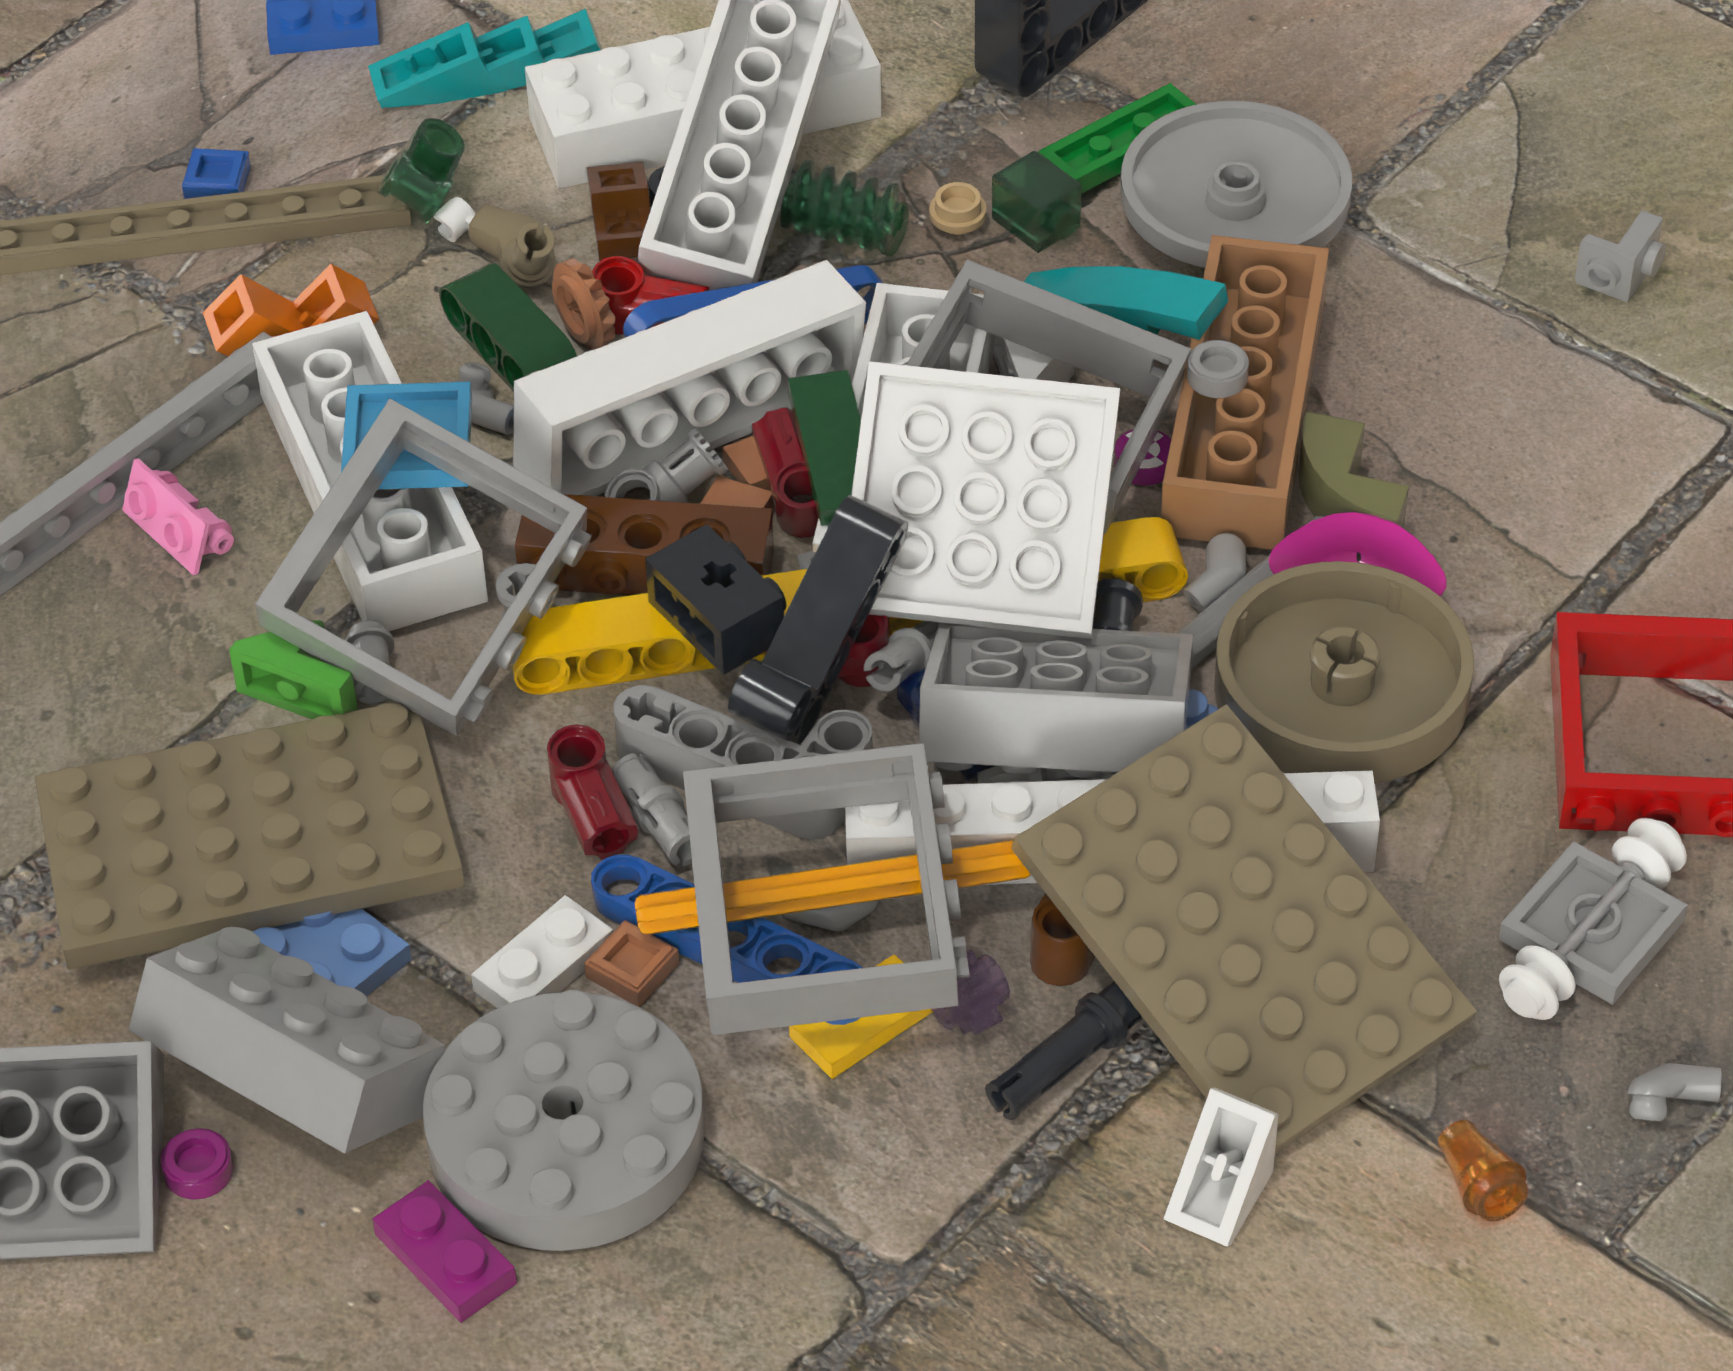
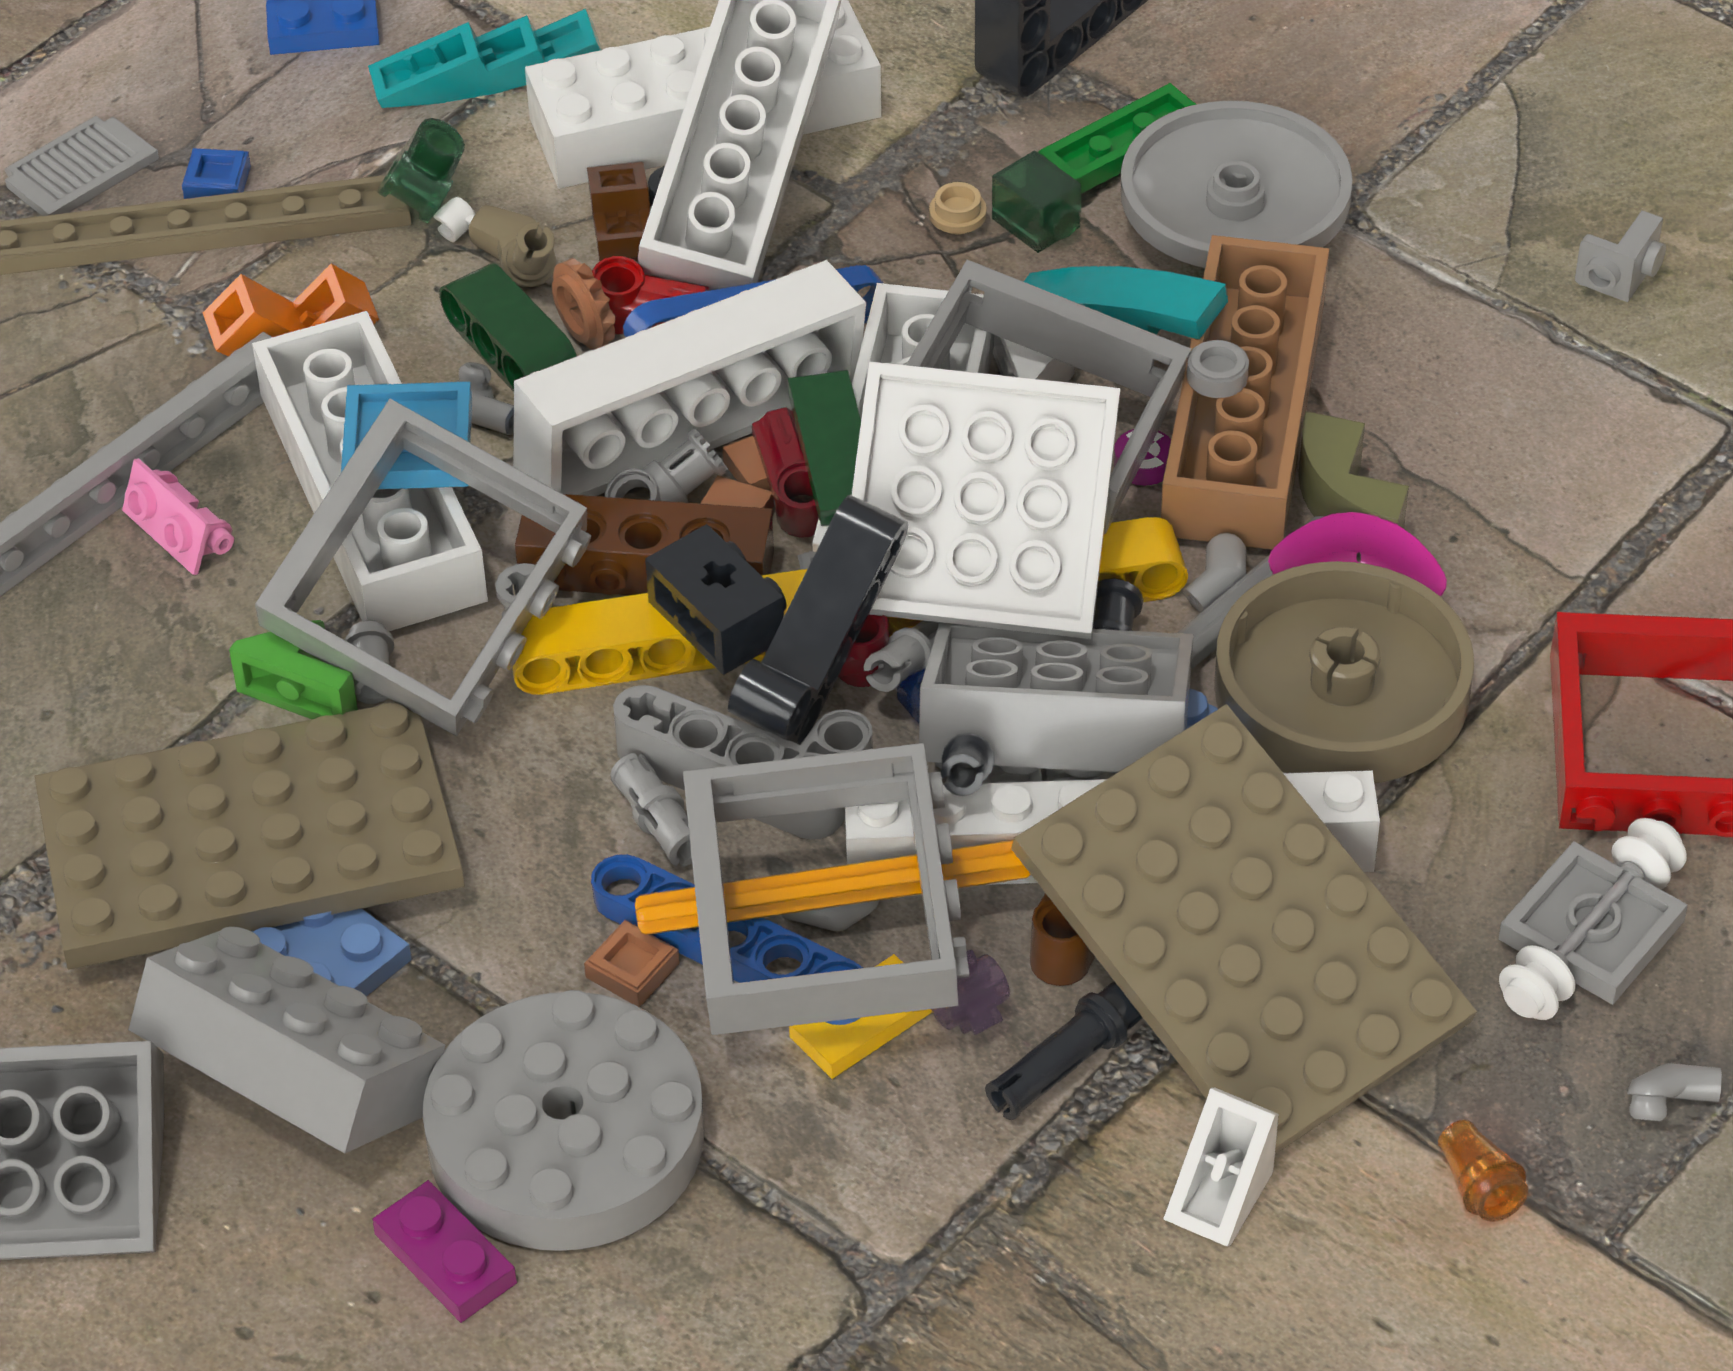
(78, 166): none -> light grey window
(197, 1163): magenta tile -> none
(542, 956): white plate -> none
(589, 791): dark red piece -> none
(844, 210): clear green piece -> none
(971, 750): none -> black pin

